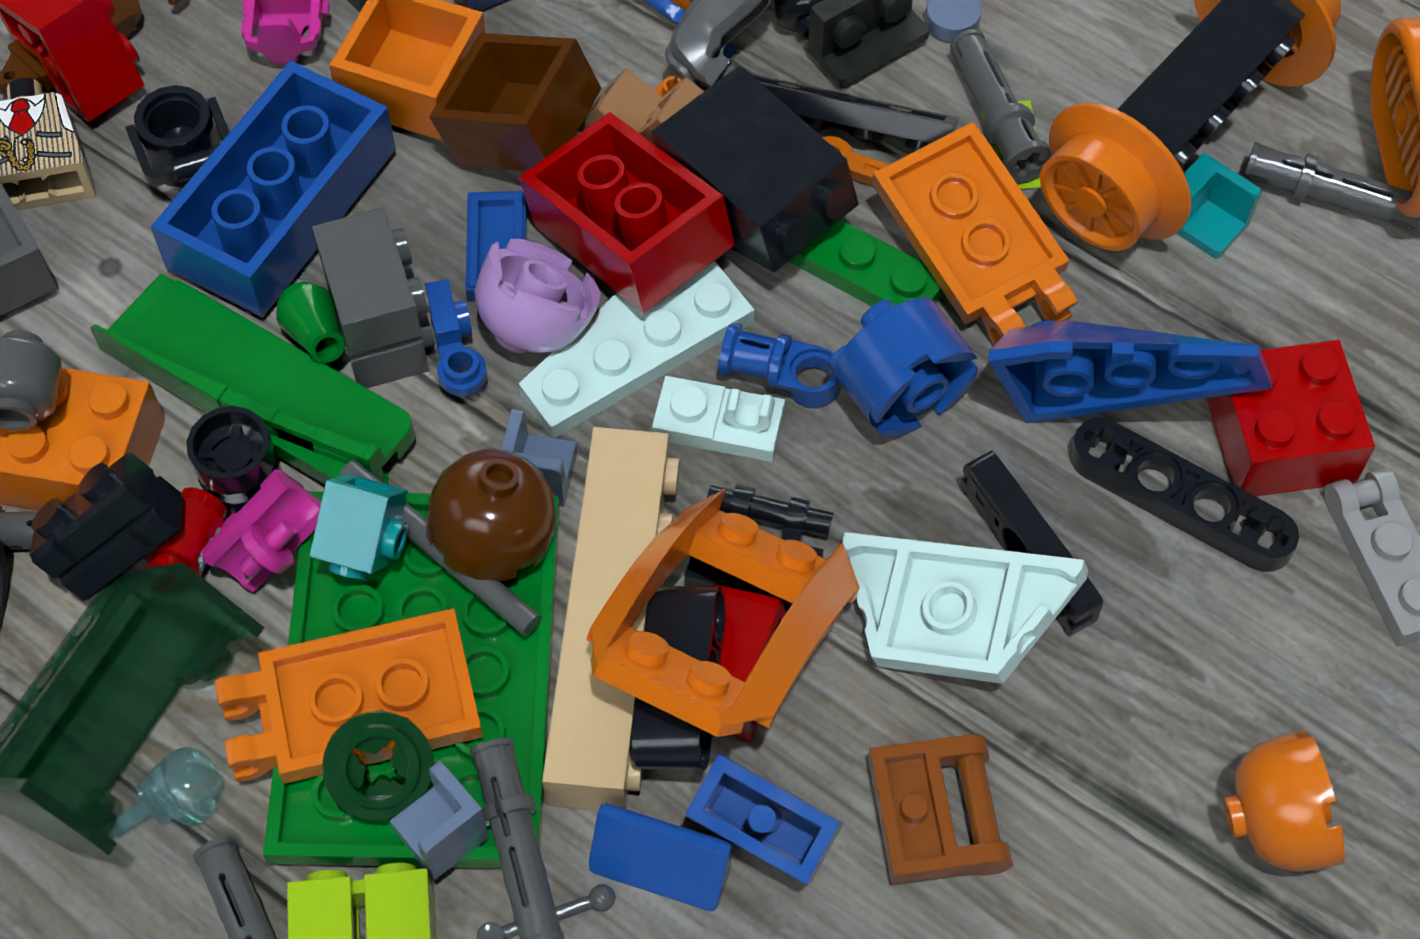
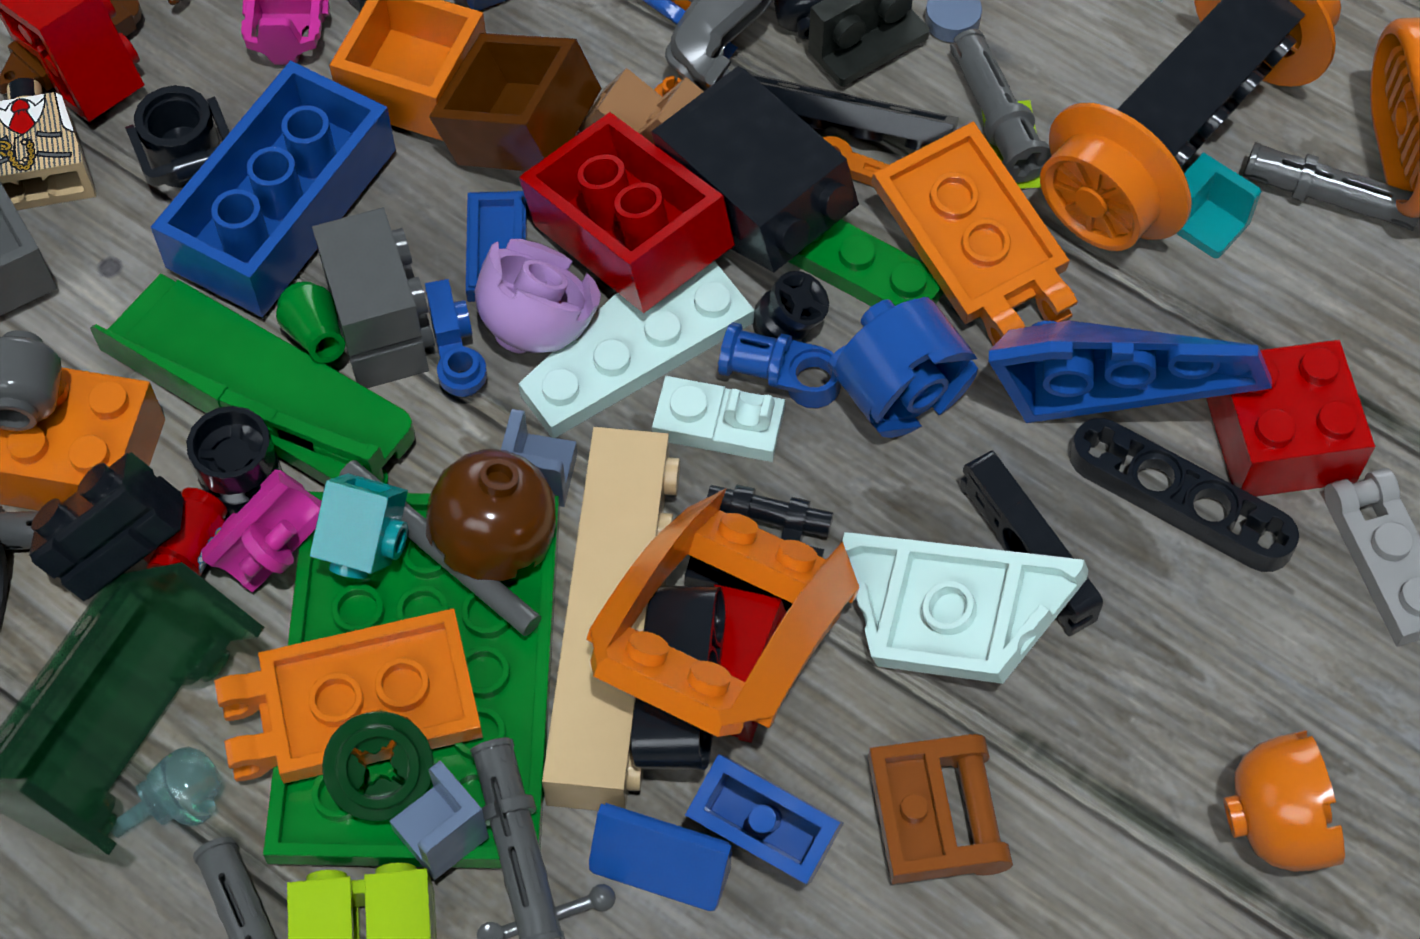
(806, 304): none -> black wheel

